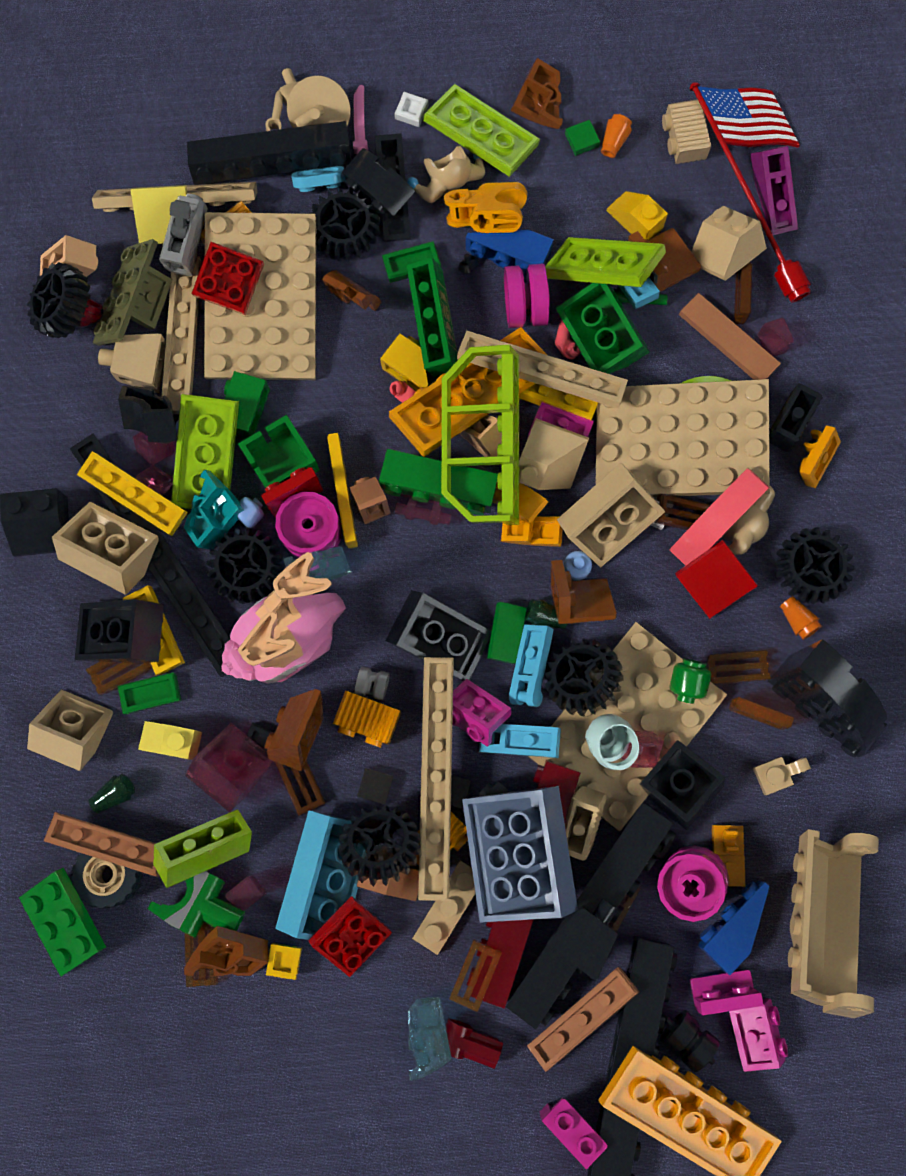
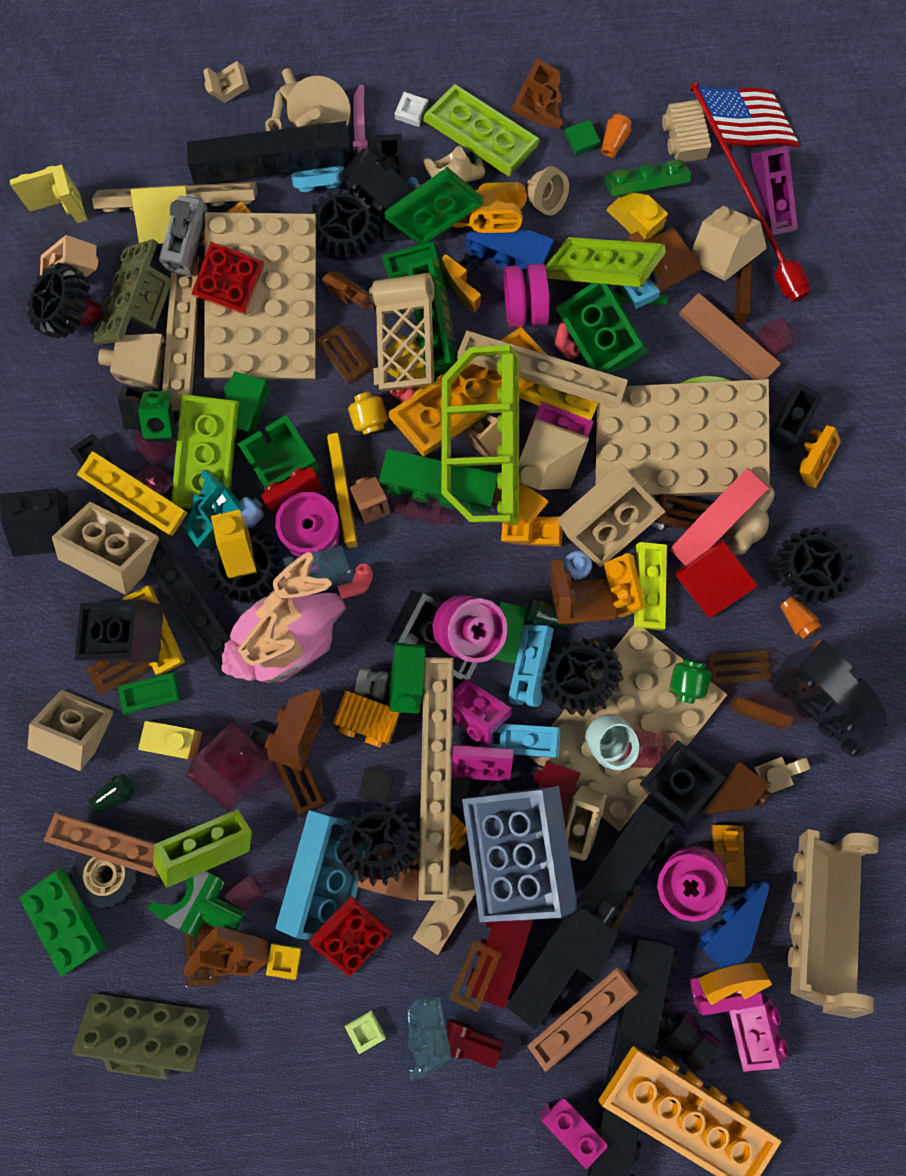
(48, 189): none -> light yellow bracket
(141, 1036): none -> olive bracket
(155, 405): none -> green bracket
(227, 82): none -> tan bracket
(234, 543): none -> yellow slope
(356, 372): none -> clear orange tile
(359, 583): none -> coral arm
(365, 1031): none -> yellowish green tile
(368, 413): none -> yellow head
(397, 296): none -> tan piece
(406, 678): none -> green slope
(434, 206): none -> green tile
(457, 278): none -> light orange slope
(470, 628): none -> dark pink wheel
(482, 763): none -> dark pink bracket
(548, 190): none -> tan piece
(624, 585): none -> light orange plate
(647, 177): none -> green plate
(651, 570): none -> neon yellow plate
(739, 792): none -> reddish brown slope
(746, 978): none -> light orange slope

